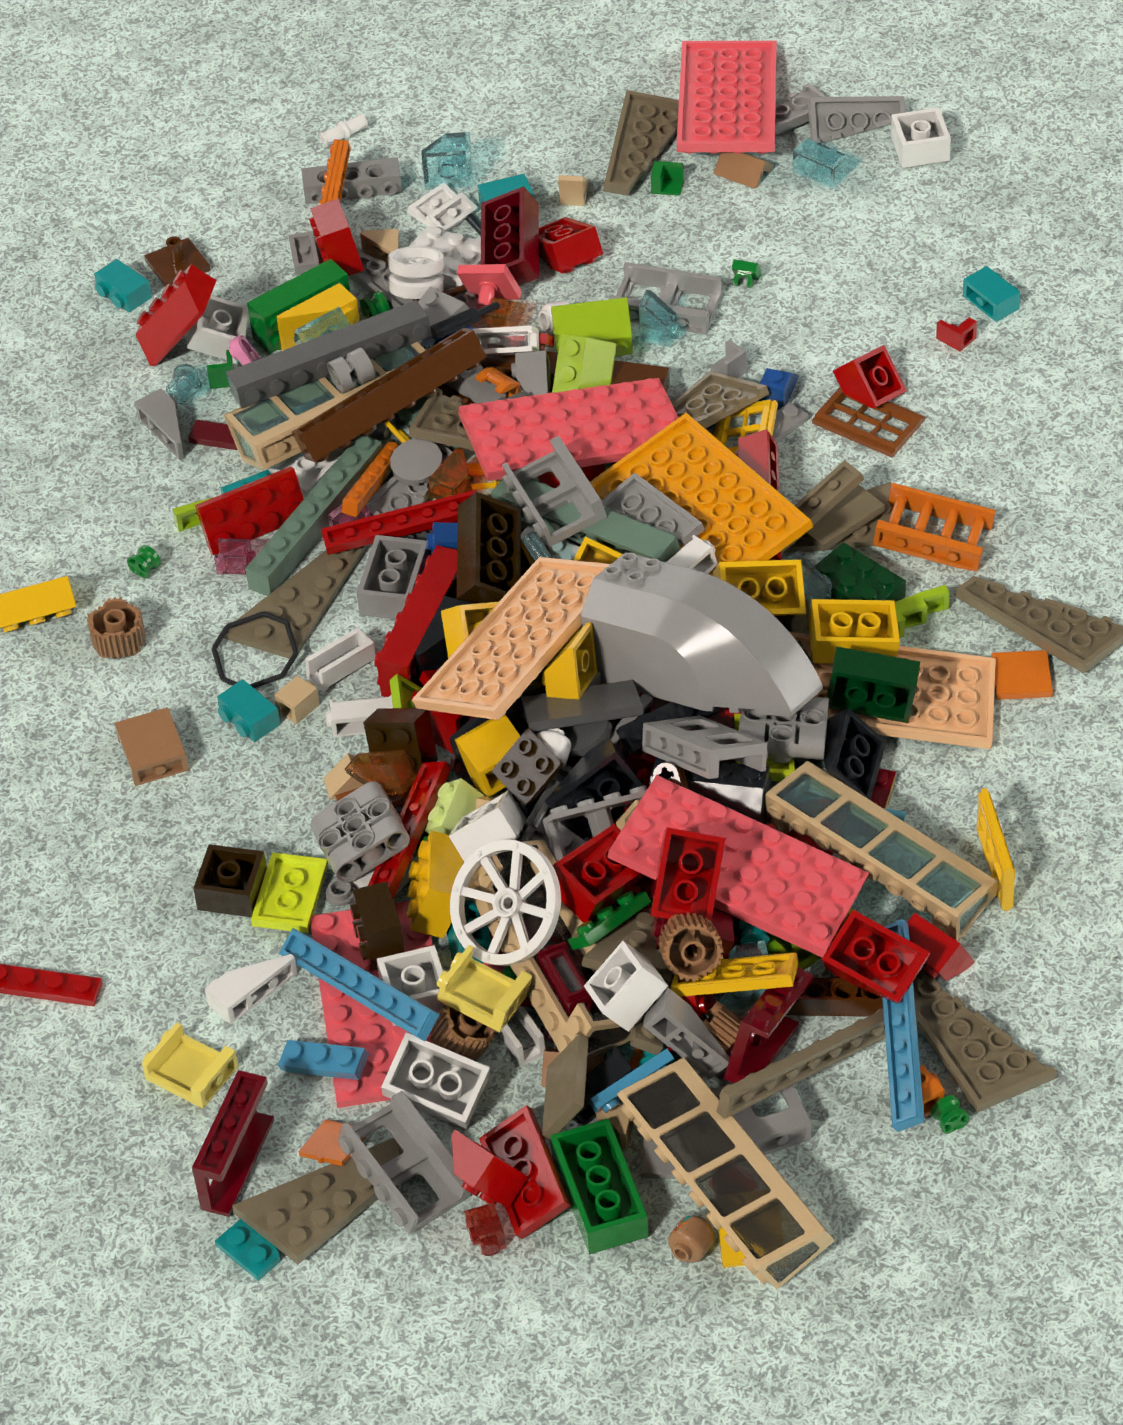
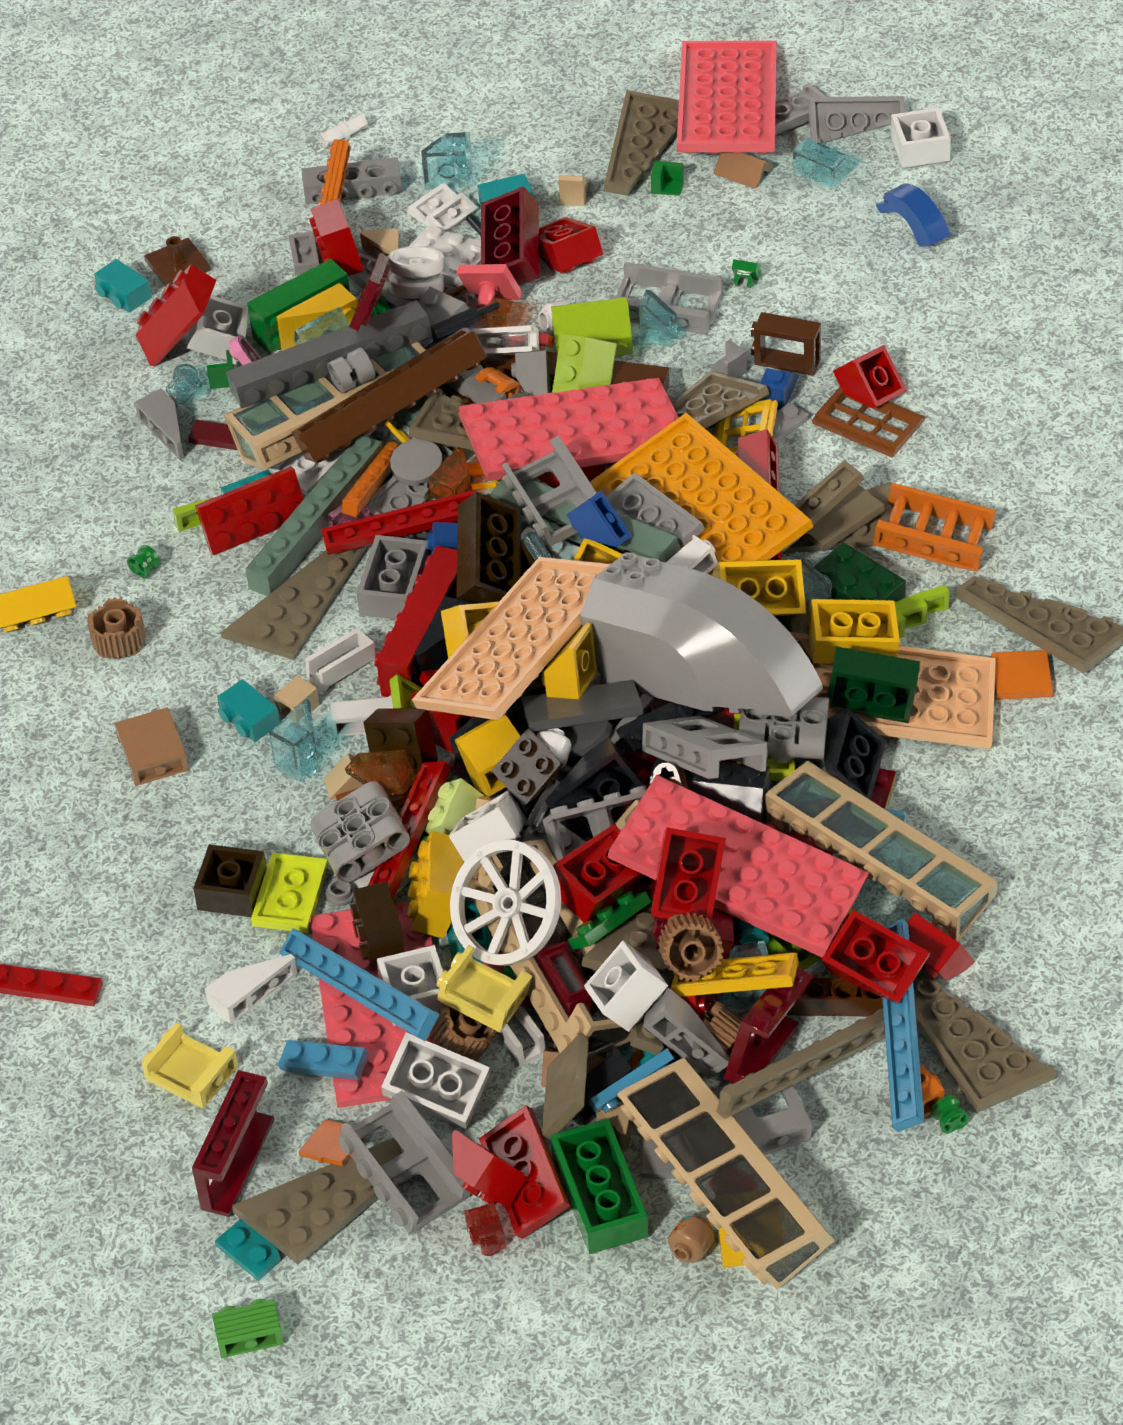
(233, 556): clear pink window -> none
(245, 620): black piece -> none
(247, 1328): none -> bright green brick
(295, 744): none -> clear light blue slope
(370, 293): none -> dark red plate
(599, 521): none -> blue slope
(789, 329): none -> reddish brown window
(918, 211): none -> blue arch
(957, 336): red panel -> none
(991, 293): teal brick -> none
(995, 849): yellow piece -> none

